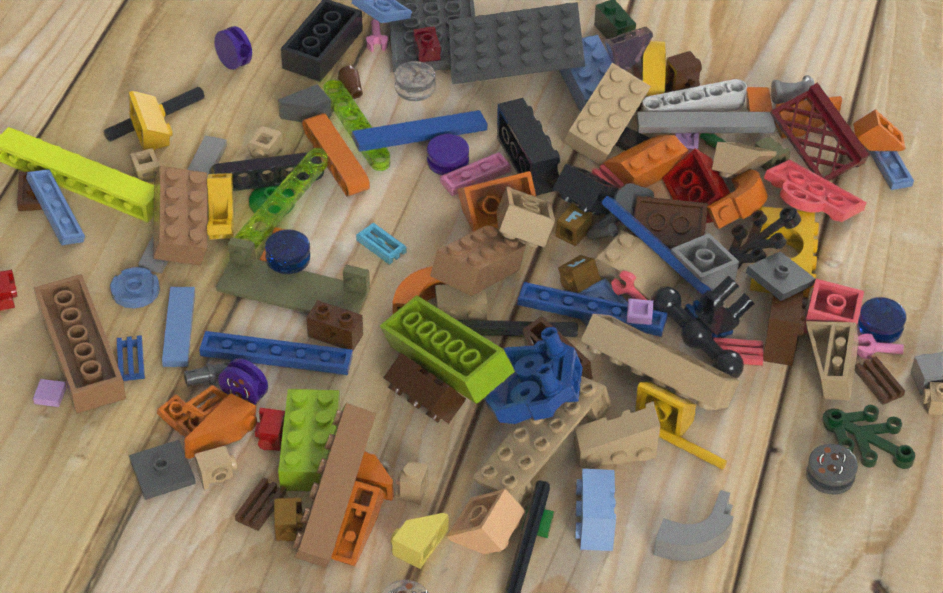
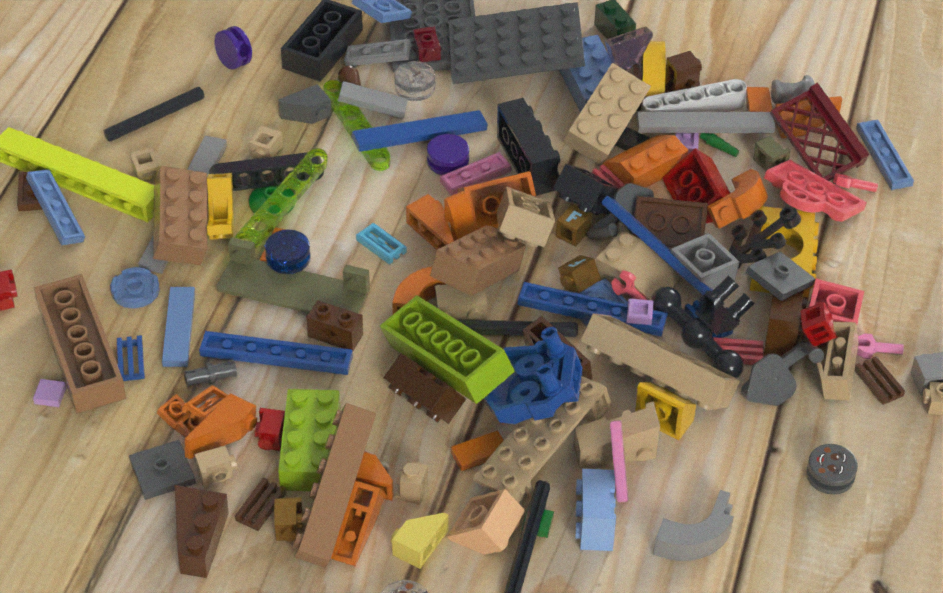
(149, 121): yellow slope -> none
(199, 528): none -> reddish brown wedge
(243, 380): dark purple head -> none
(341, 160): orange beam -> none
(373, 100): none -> light grey tile
(376, 37): bright pink bar -> none
(377, 52): none -> light grey tile
(428, 220): none -> orange slope
(459, 214): none -> orange slope
(476, 450): none -> orange tile
(619, 461): none -> bright pink tile
(692, 448): yellow bar -> none
(736, 158): tan slope -> none
(771, 379): none -> dark grey piece
(818, 324): none -> red brick
(839, 422): dark green plant -> none
(847, 182): none -> coral bar
(878, 133): orange slope -> none
(882, 319): clear blue head -> none

